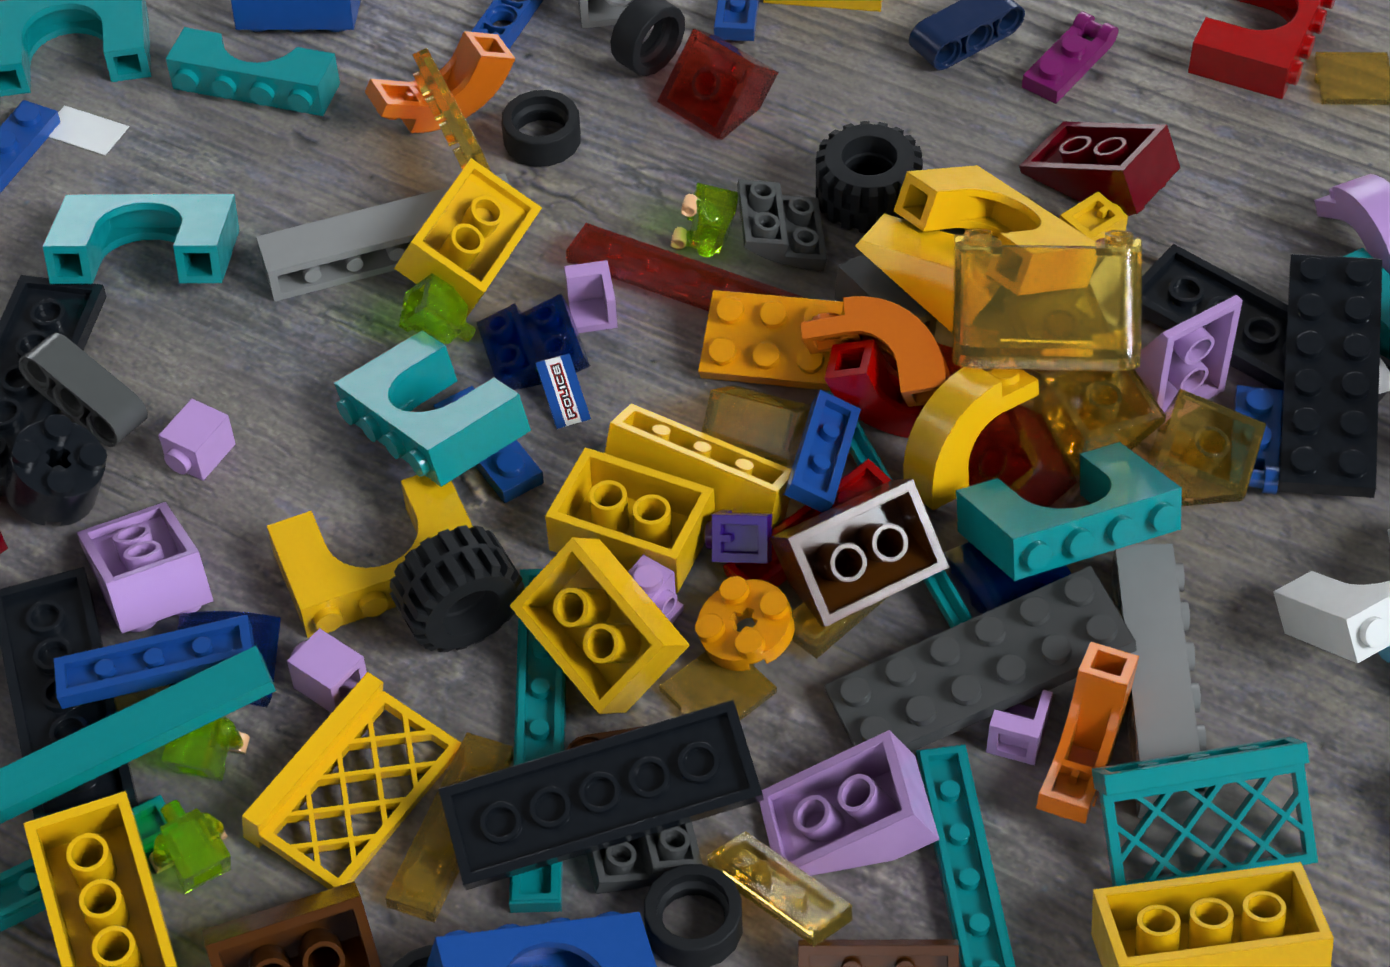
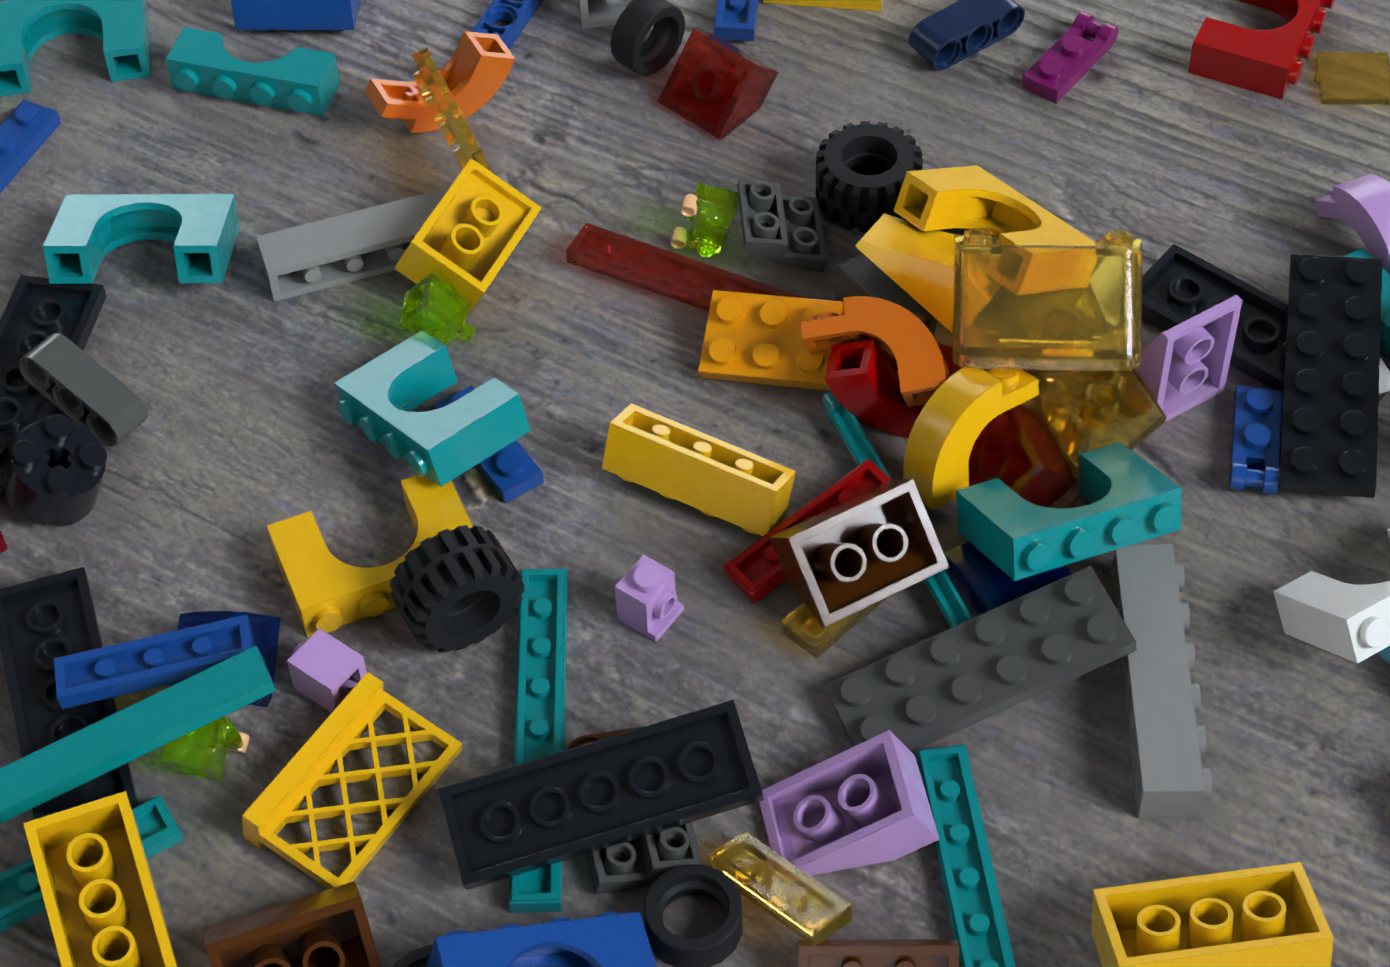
(87, 130): white sticker -> none
(146, 567): lavender slope -> none
(190, 846): clear neon green piece -> none
(196, 440): lavender brick -> none
(431, 860): clear yellow plate -> none
(521, 339): clear blue slope -> none
(541, 150): black tyre -> none
(563, 391): sticker -> none
(591, 296): lavender panel -> none
(599, 625): yellow brick -> none
(632, 512): yellow brick -> none
(707, 684): clear yellow piece -> none
(735, 602): light orange plate -> none
(739, 537): dark purple bracket -> none
(756, 422): clear yellow slope -> none
(822, 452): blue plate -> none
(1019, 730): lavender panel -> none
(1089, 732): orange arch -> none
(1095, 216): yellow bracket -> none
(1116, 159): dark red slope -> none
(1206, 449): clear yellow slope -> none
(1212, 770): teal fence -> none

